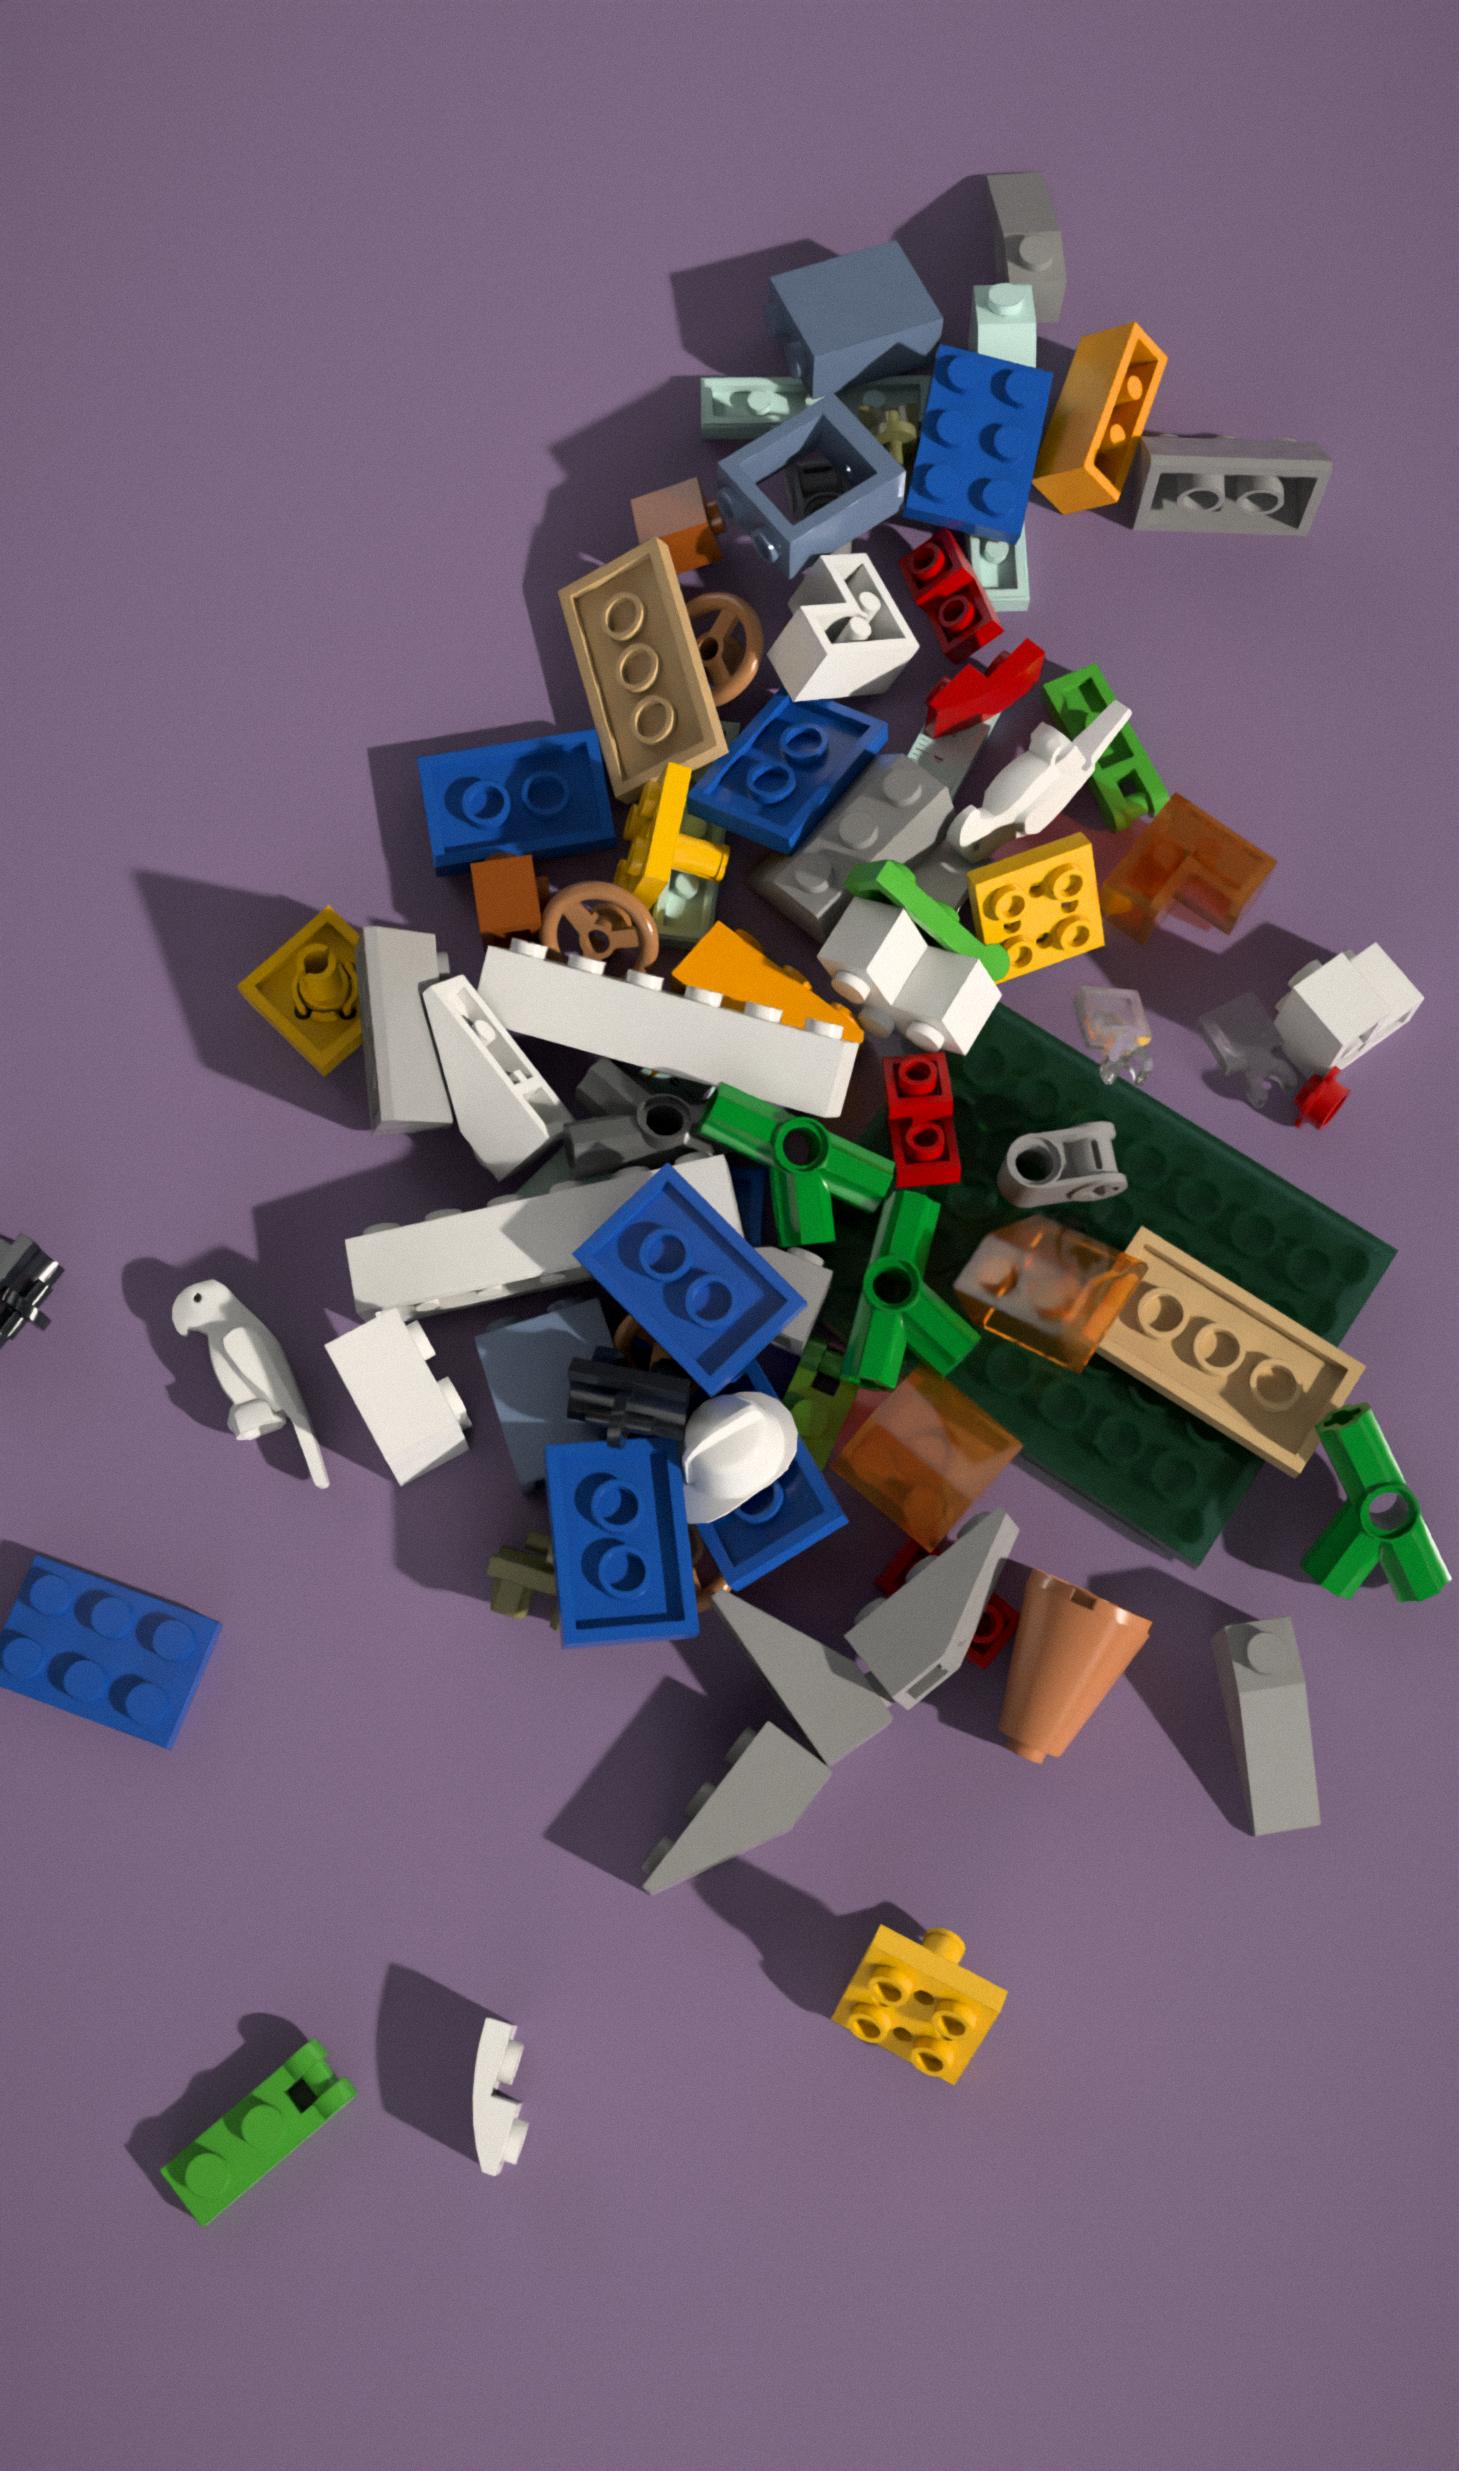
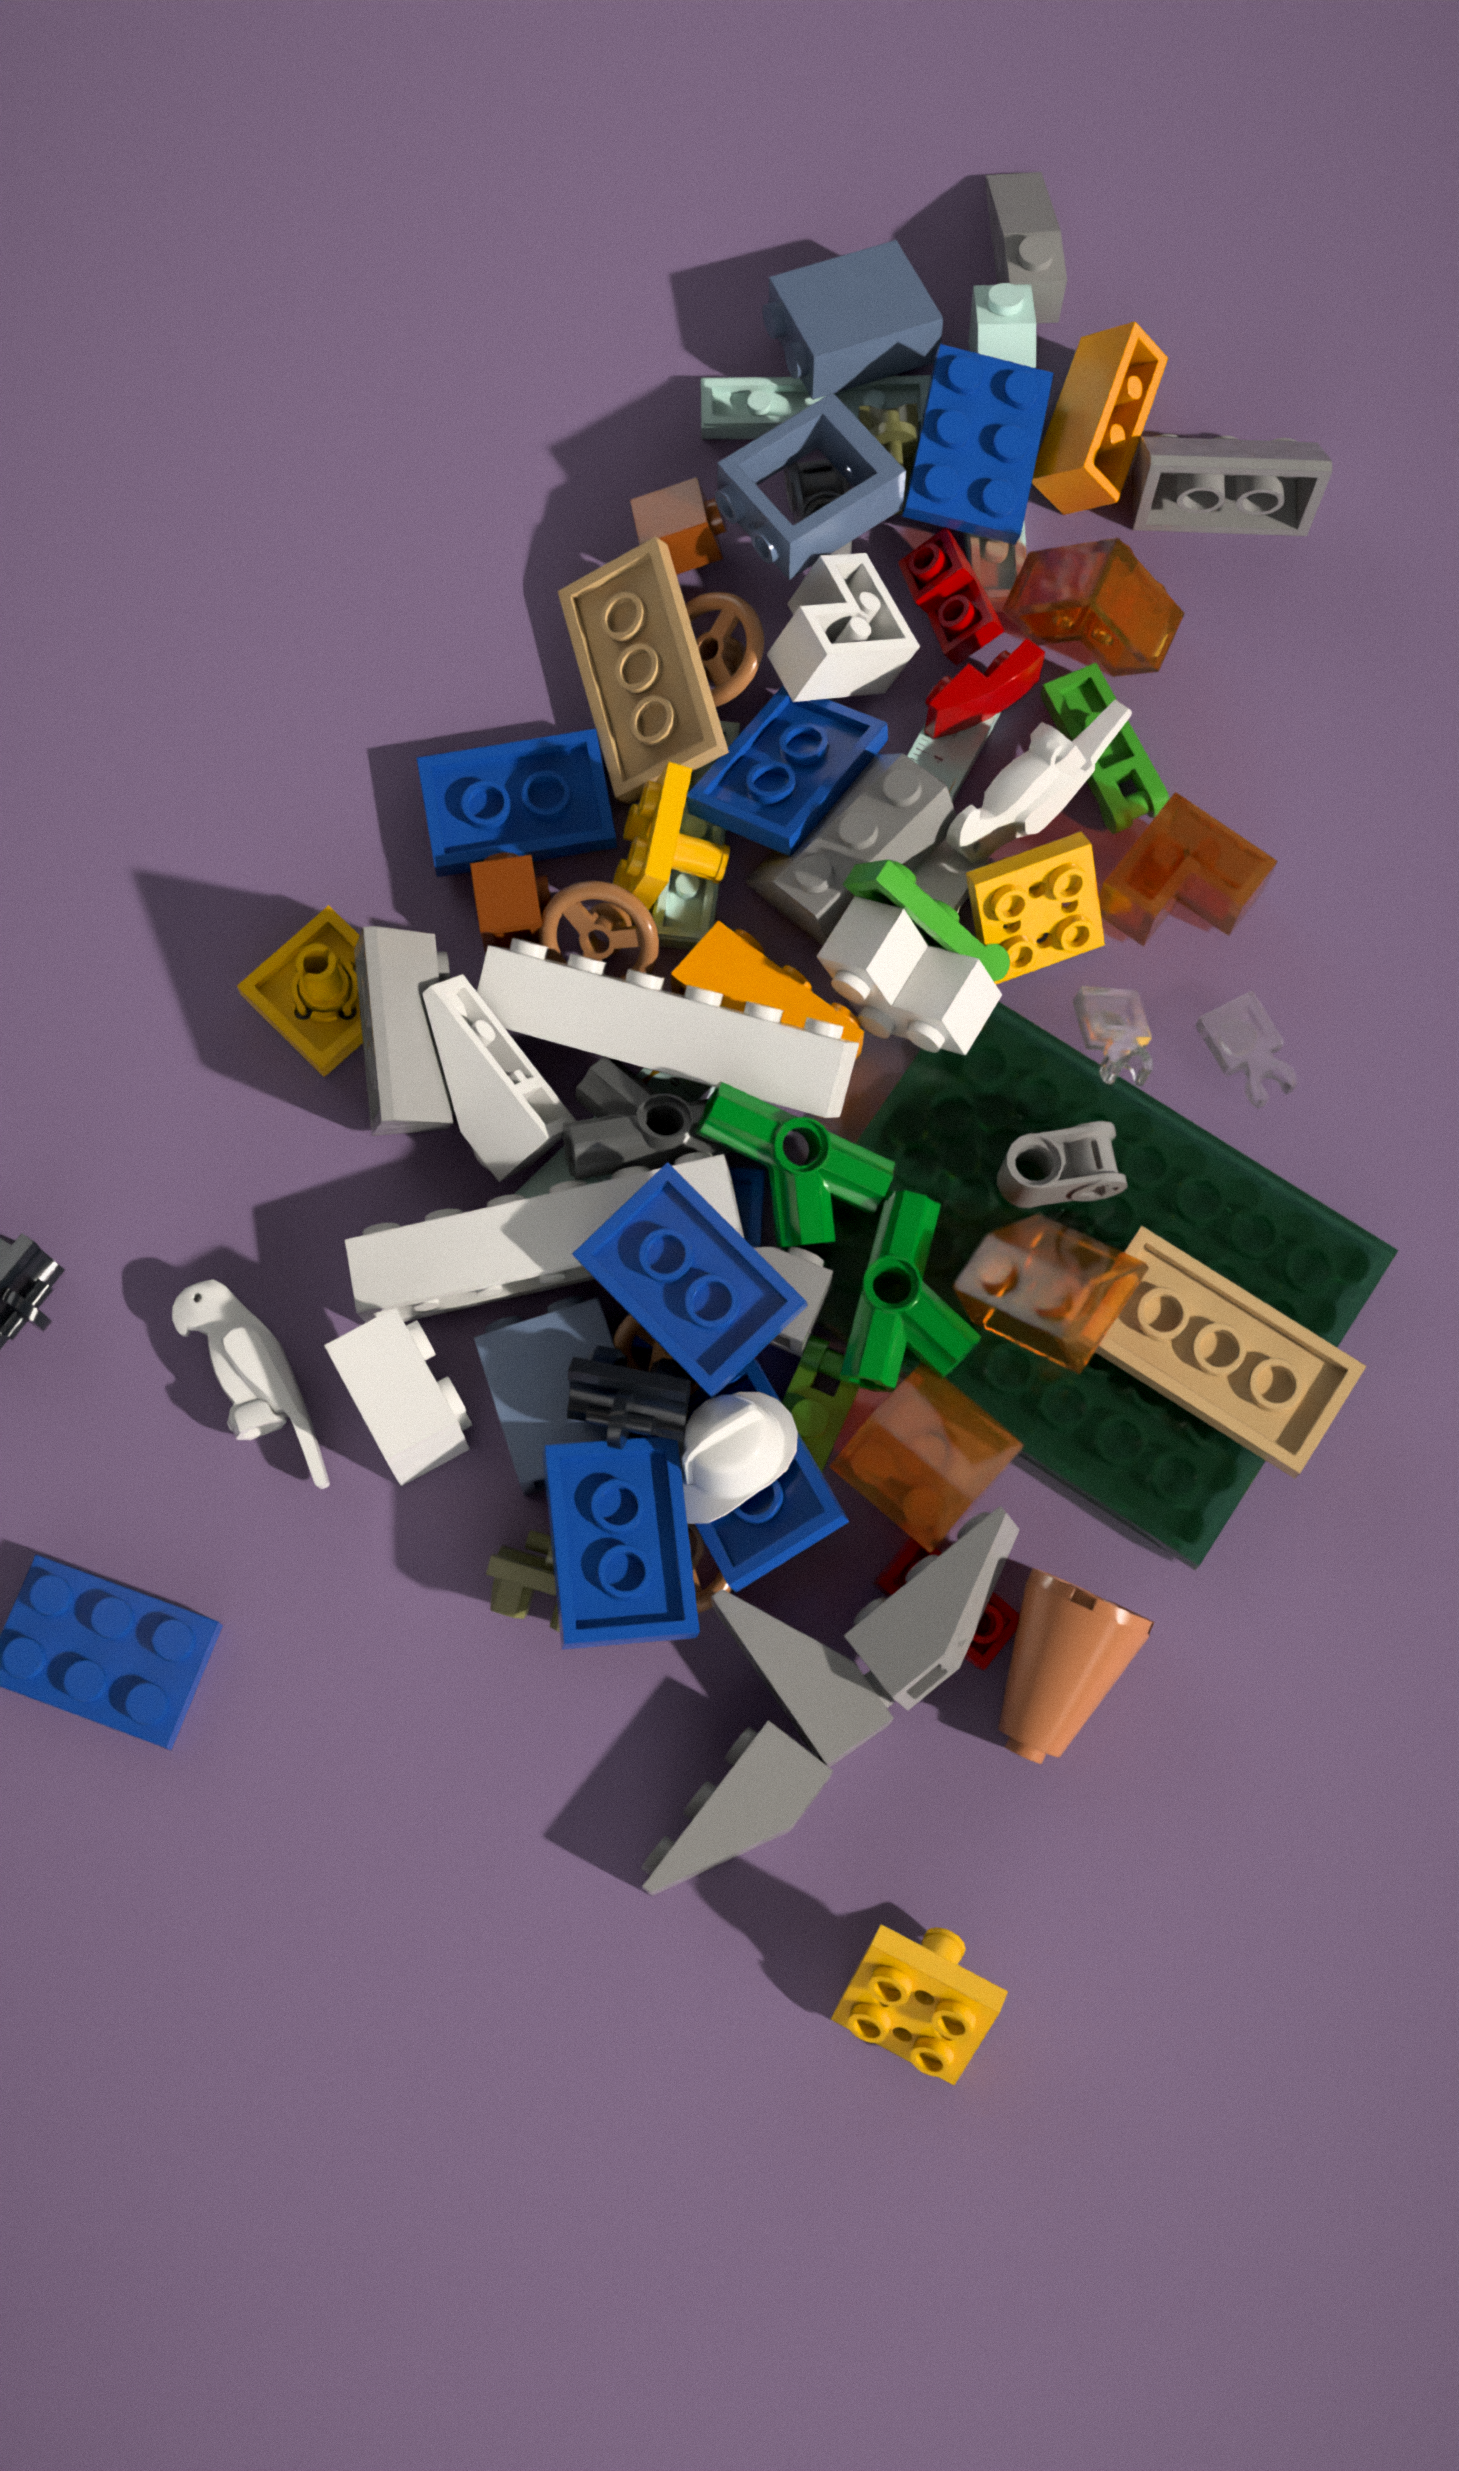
(256, 2134): bright green plate -> none
(495, 2118): white slope -> none
(920, 1120): red slope -> none
(1099, 598): none -> clear orange brick
(1268, 1723): light grey slope -> none
(1320, 1099): red plate -> none
(1343, 1009): white brick -> none
(1360, 1538): green piece -> none

